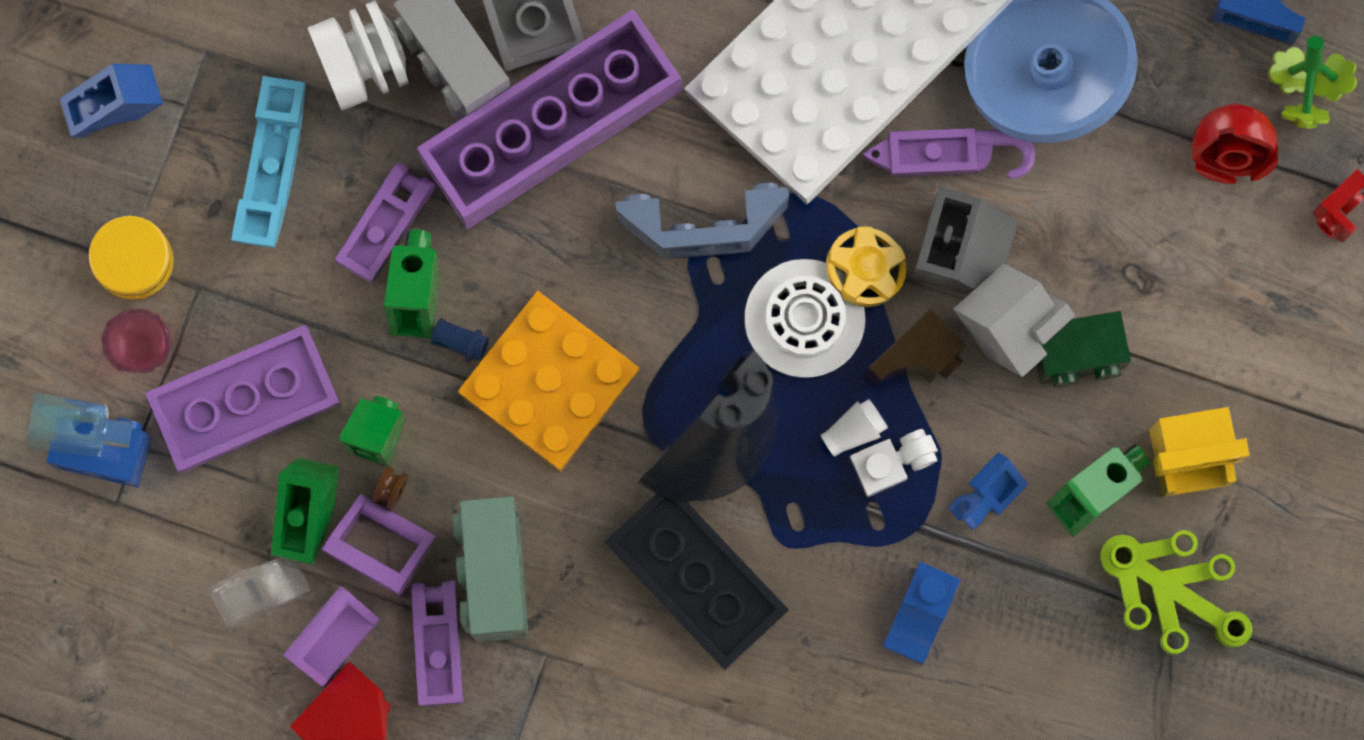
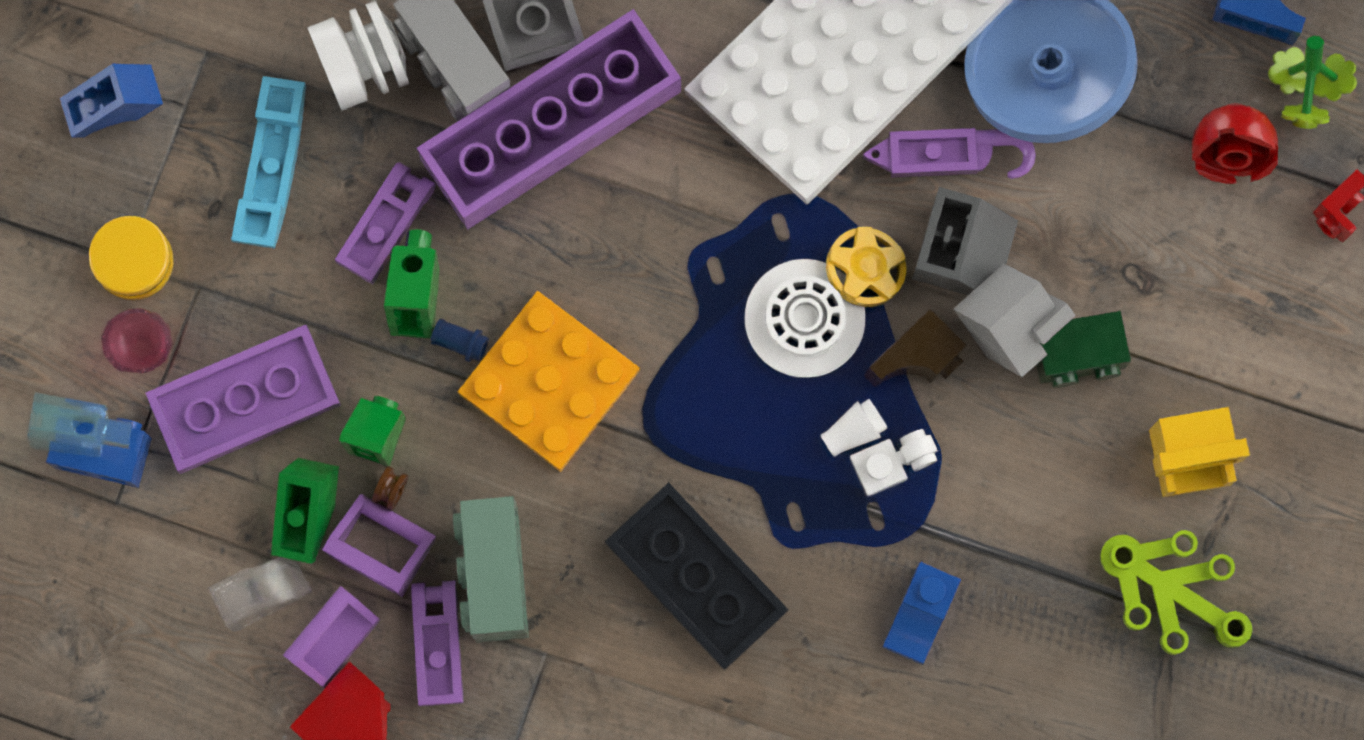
(643, 219): sand blue slope -> none
(724, 443): black cone -> none
(993, 490): blue plate -> none
(1098, 487): green torso -> none

